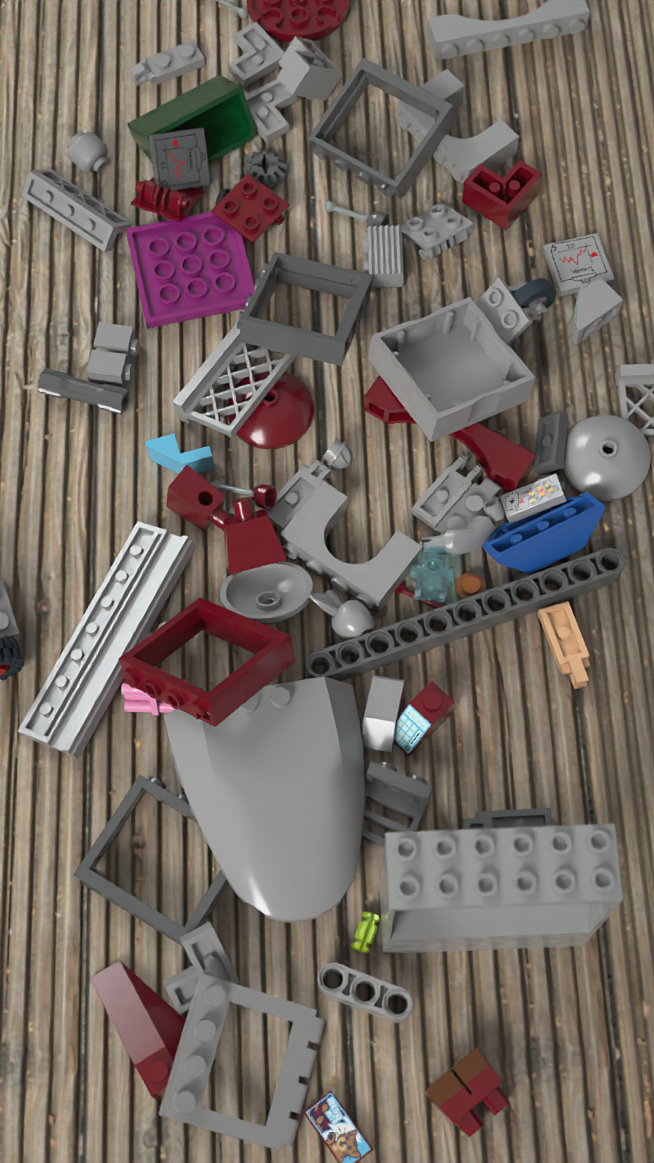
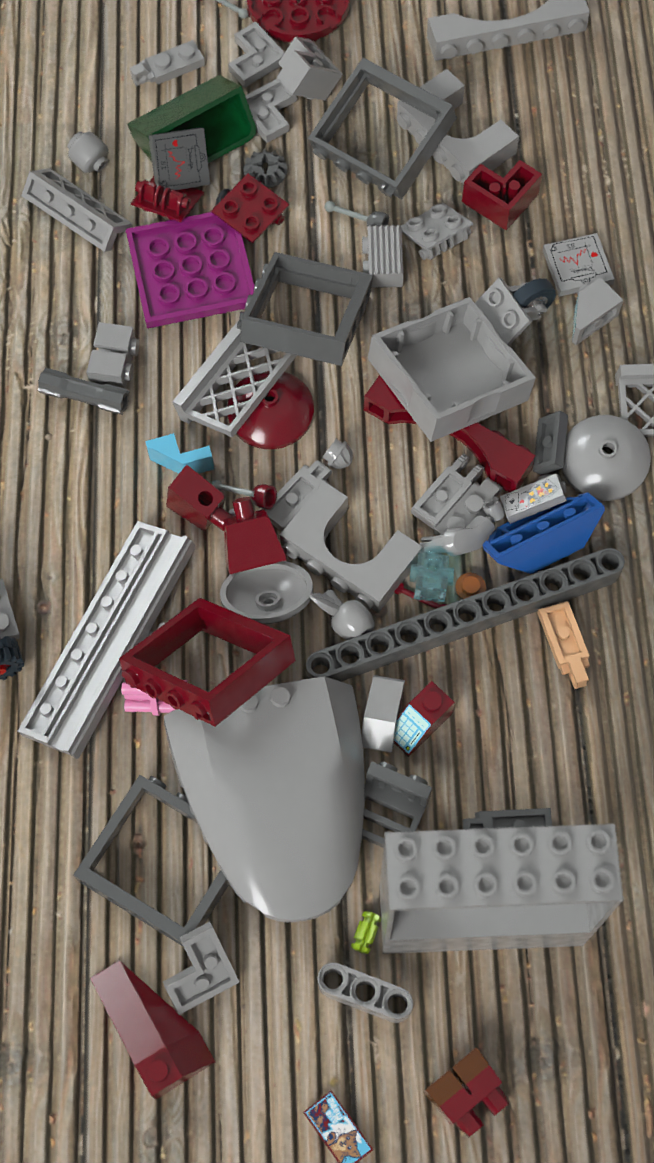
(198, 1049): light grey hinge -> none

